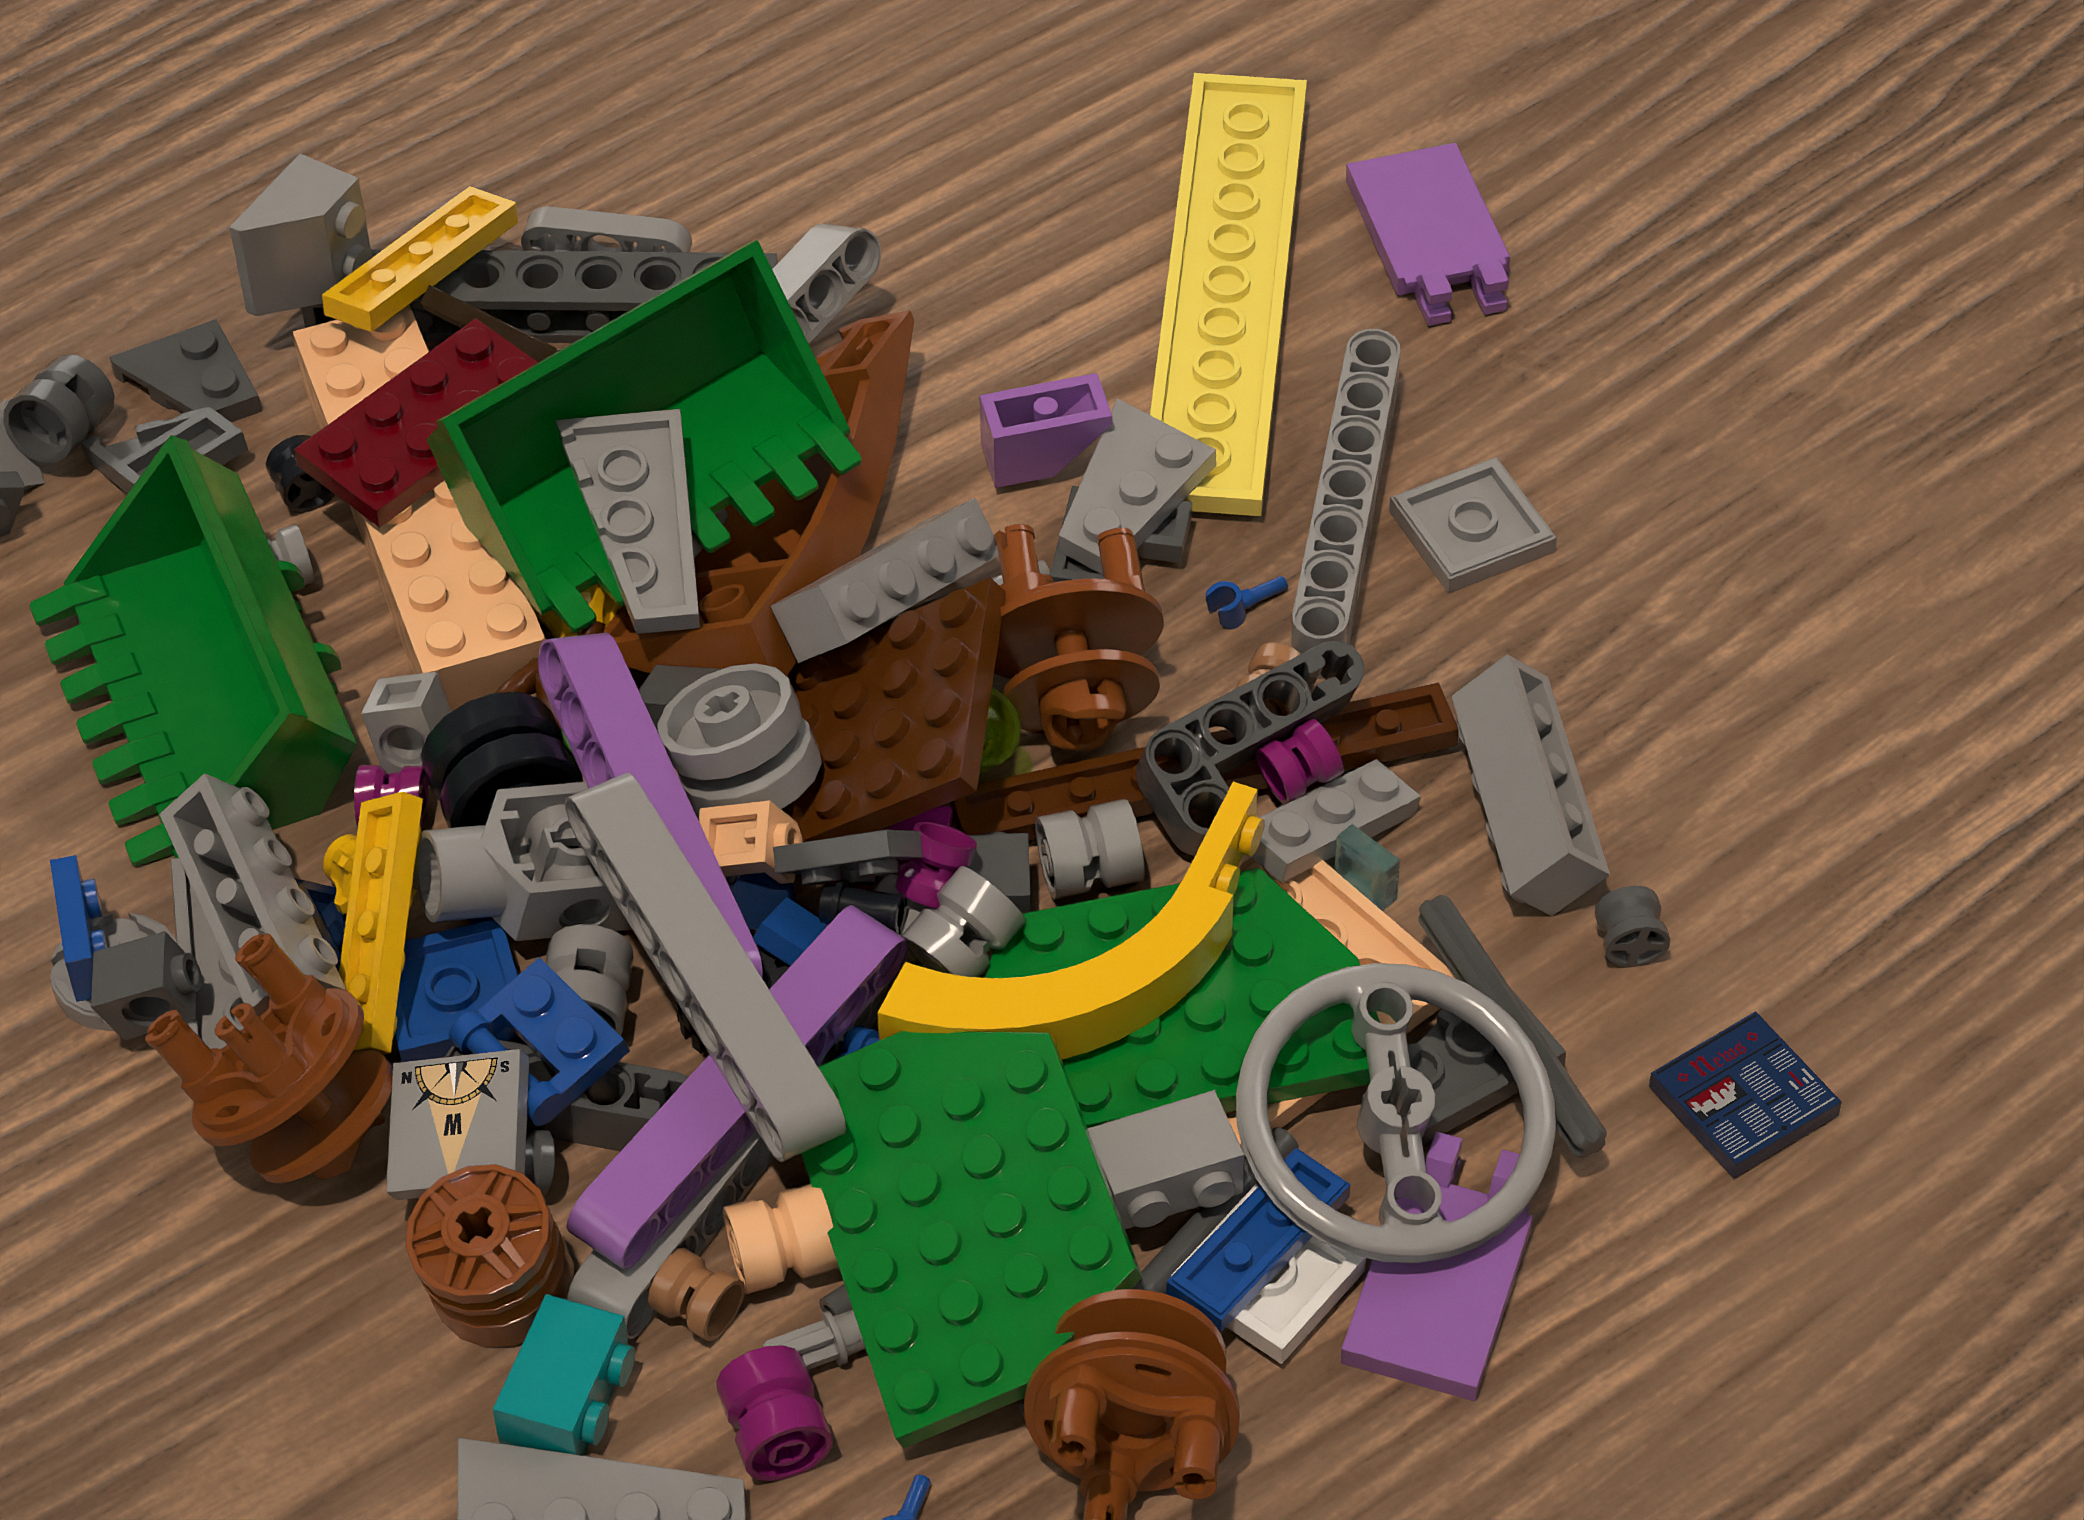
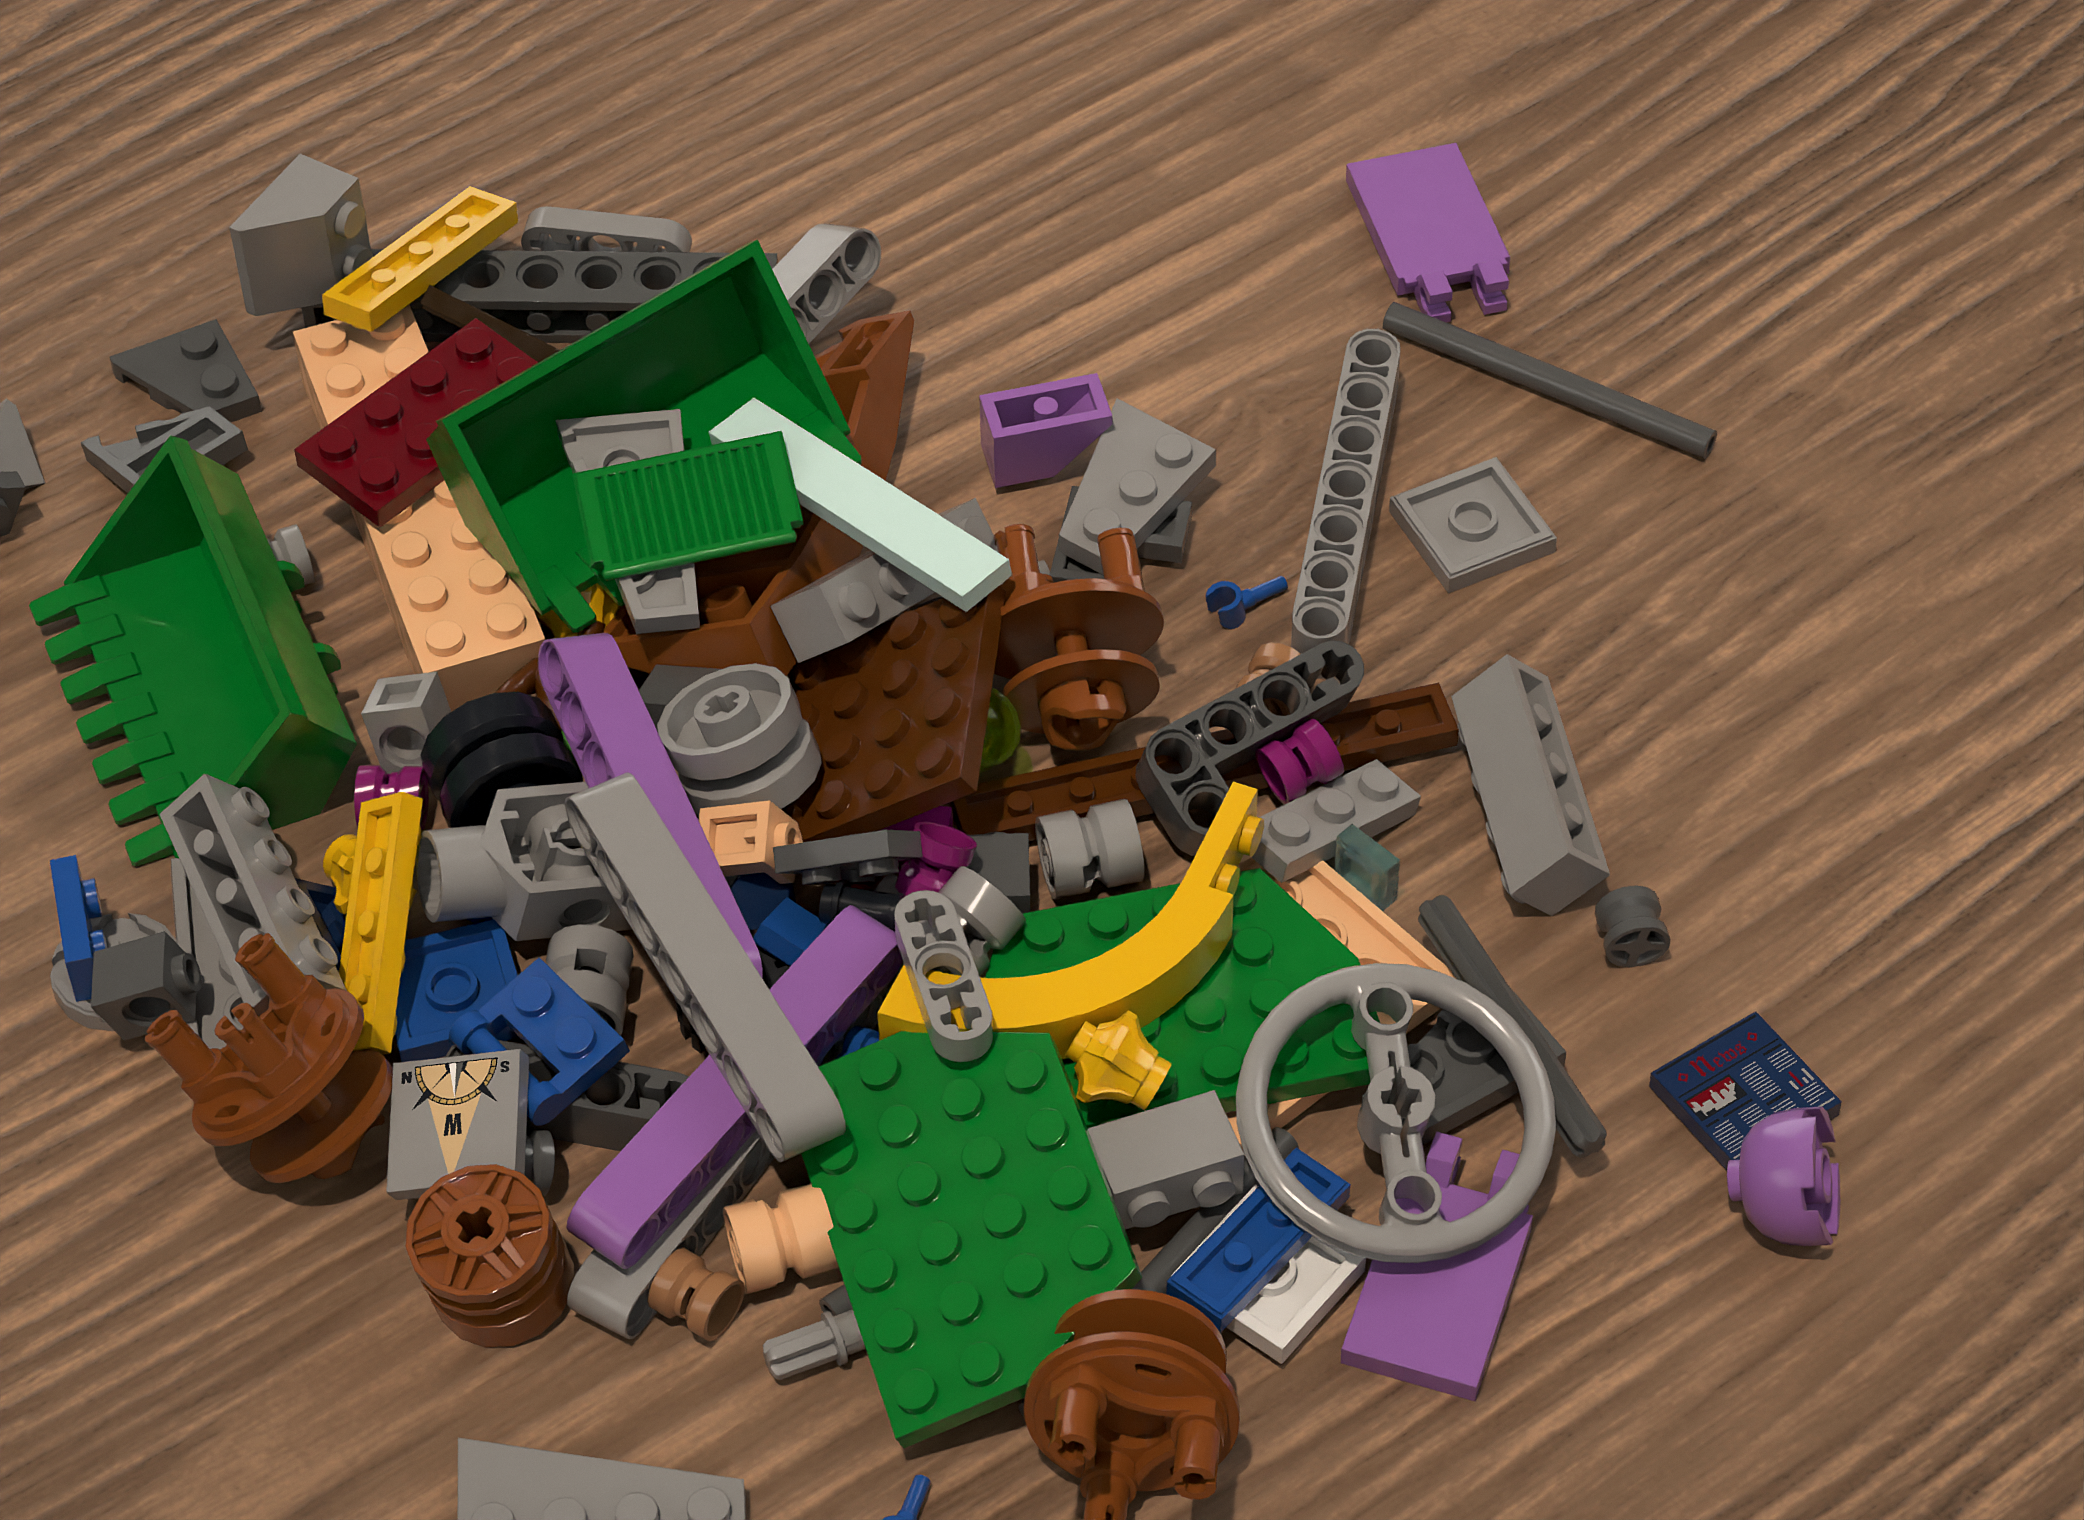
(58, 408): dark grey wheel -> none
(296, 487): black wheel -> none
(564, 1378): teal brick -> none
(688, 506): none -> green window
(775, 1410): magenta wheel -> none
(876, 511): none -> light aqua tile
(935, 999): none -> light grey beam
(1117, 1062): none -> yellow rock
(1230, 279): light yellow plate -> none
(1550, 380): none -> dark grey piece
(1788, 1177): none -> medium lavender cylinder

